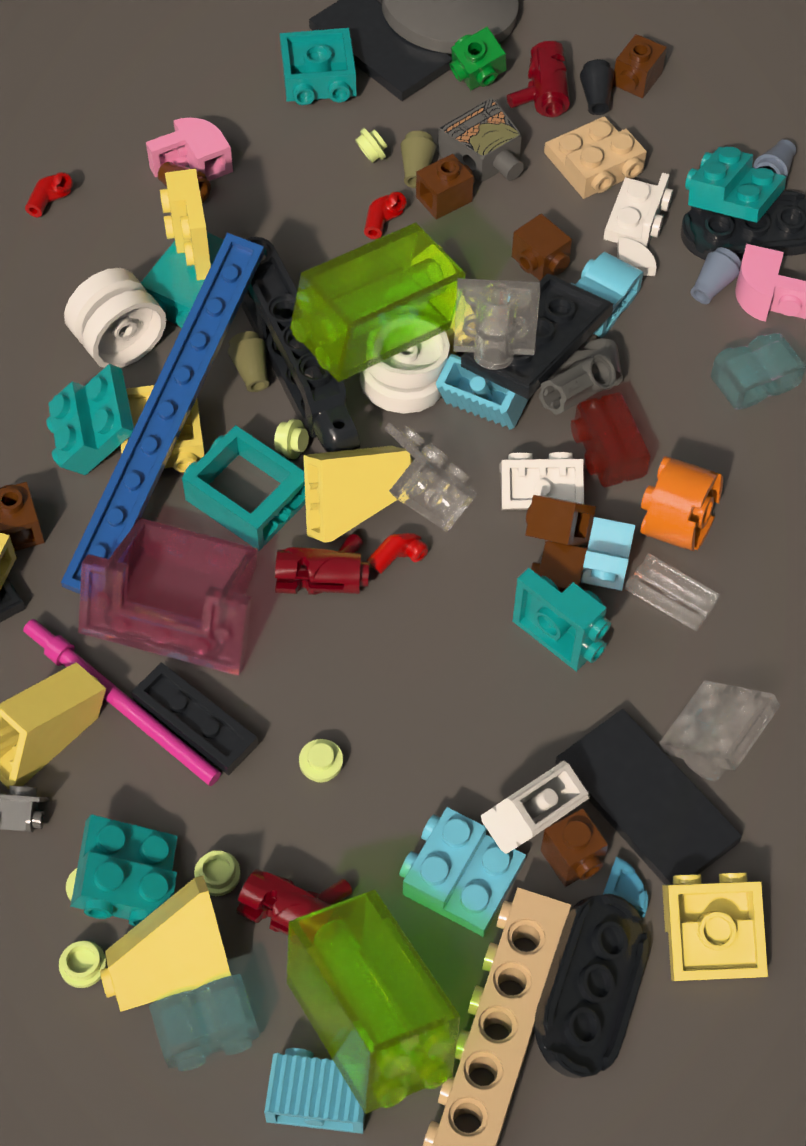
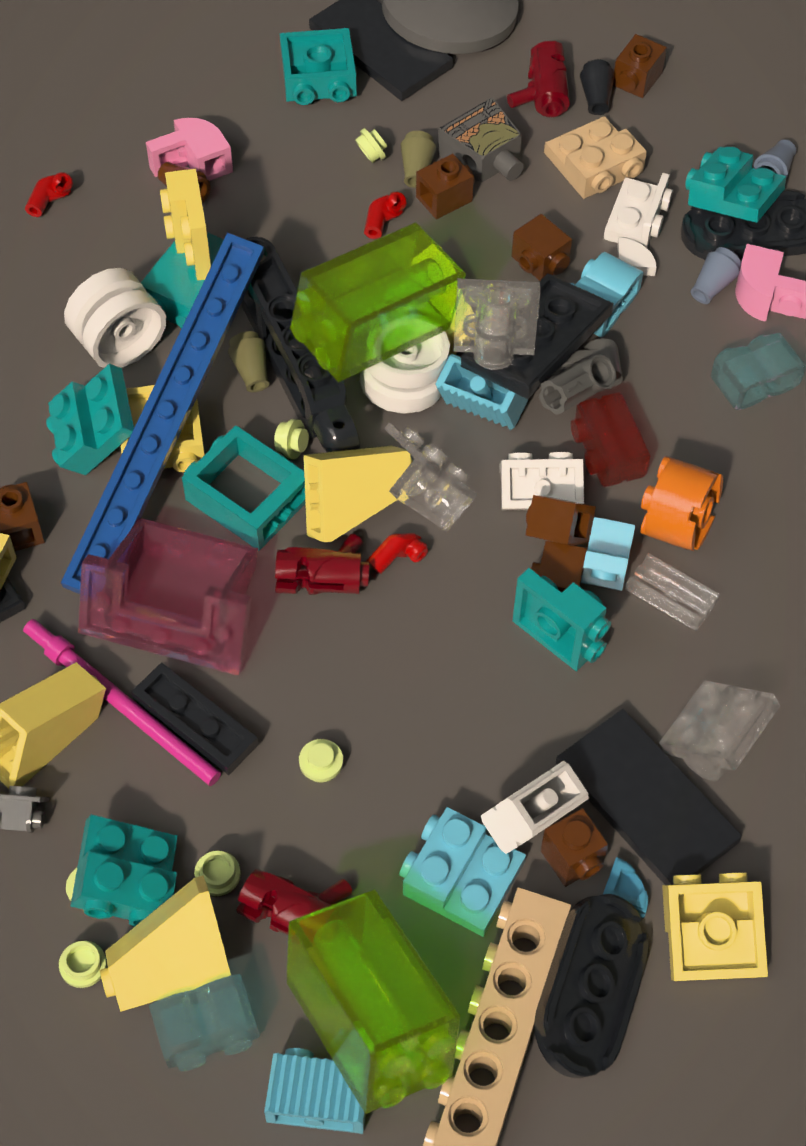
(477, 59): green brick -> none

